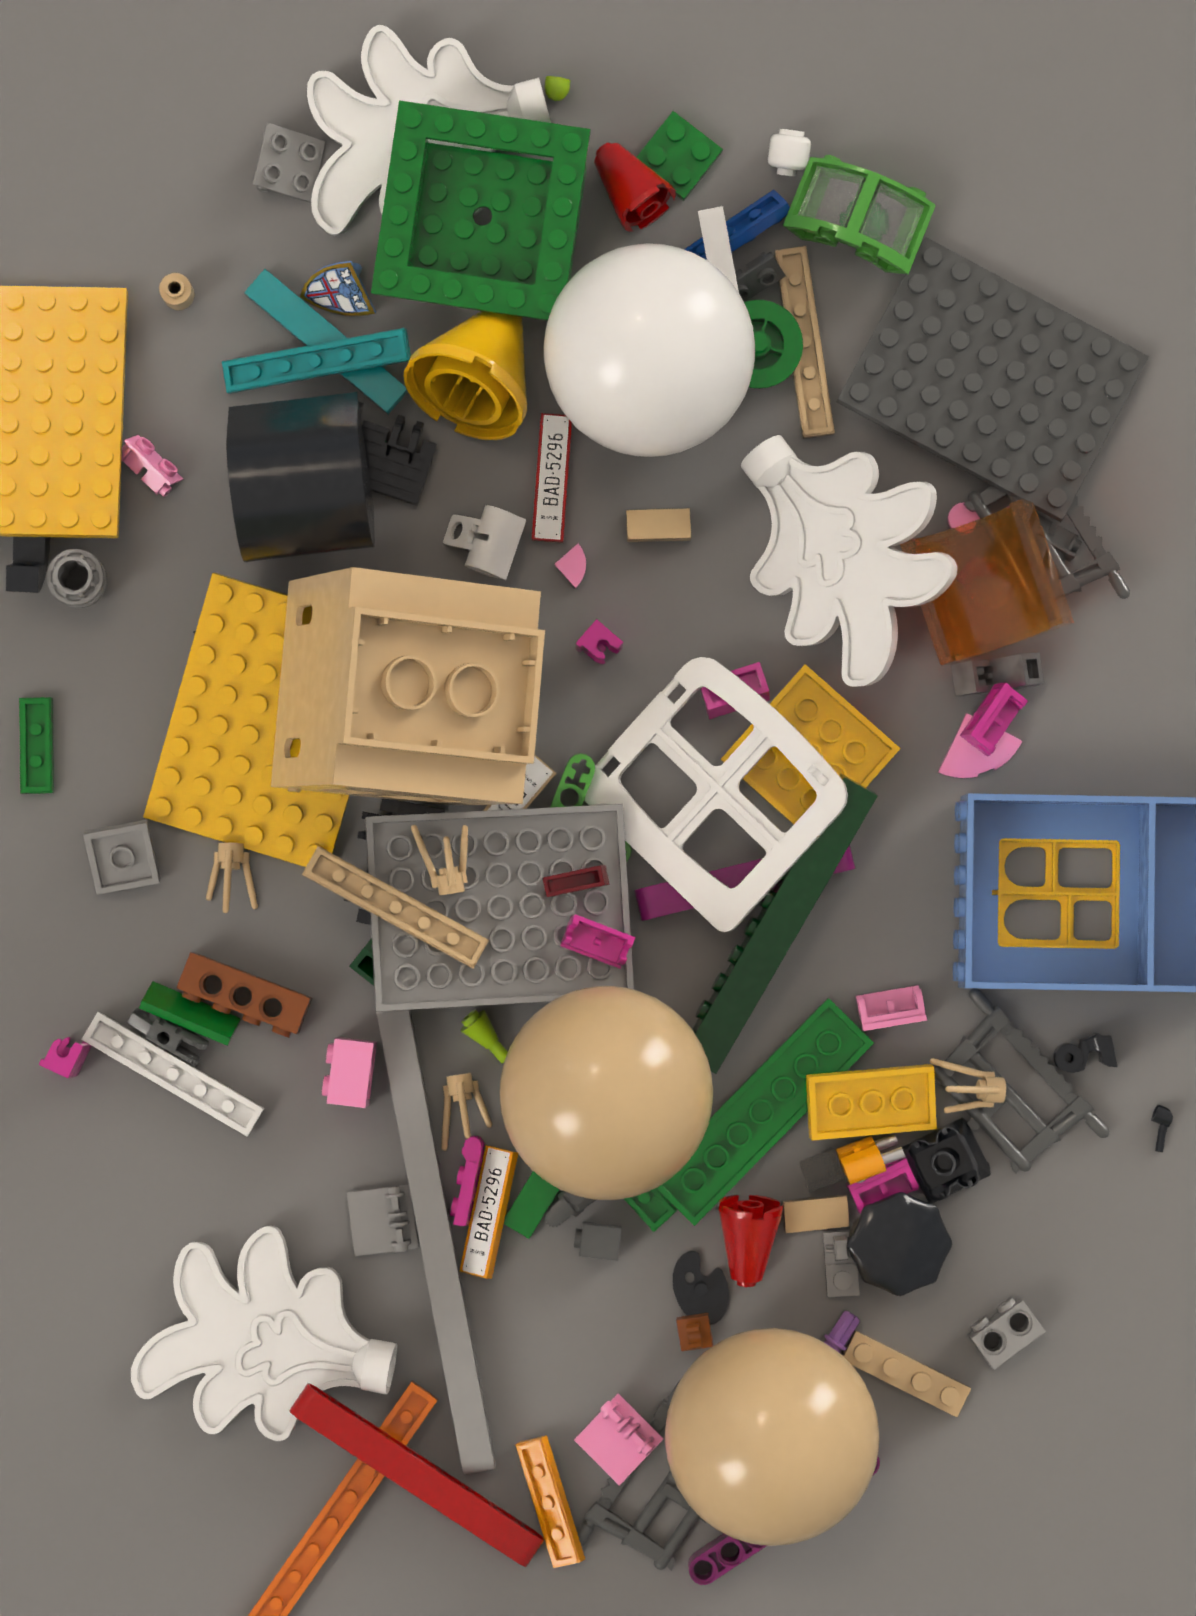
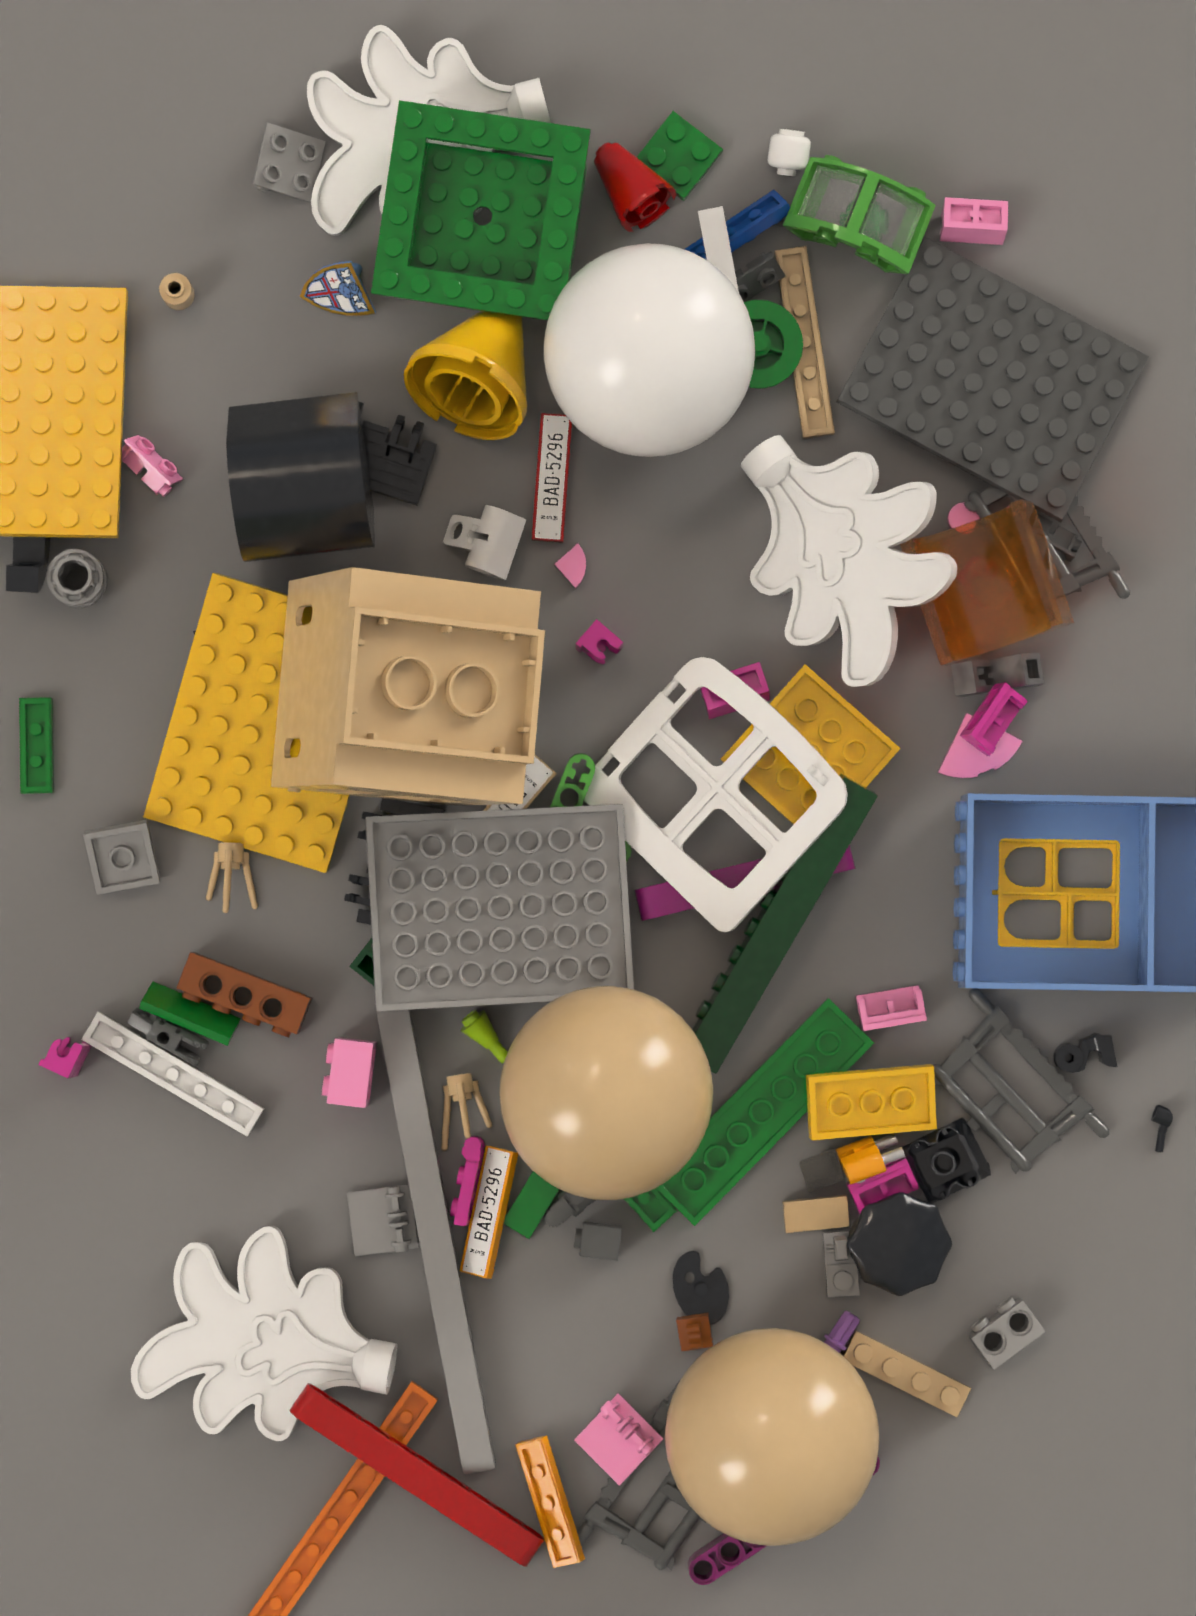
(314, 329): teal tile -> none
(316, 360): teal tile -> none
(395, 907): tan tile -> none
(449, 878): tan plant -> none
(556, 87): lime hinge -> none
(576, 880): dark red piece -> none
(597, 941): dark pink hinge -> none
(658, 525): tan slope -> none
(749, 1235): red cone -> none
(974, 221): none -> bright pink hinge
(990, 1089): tan plant -> none

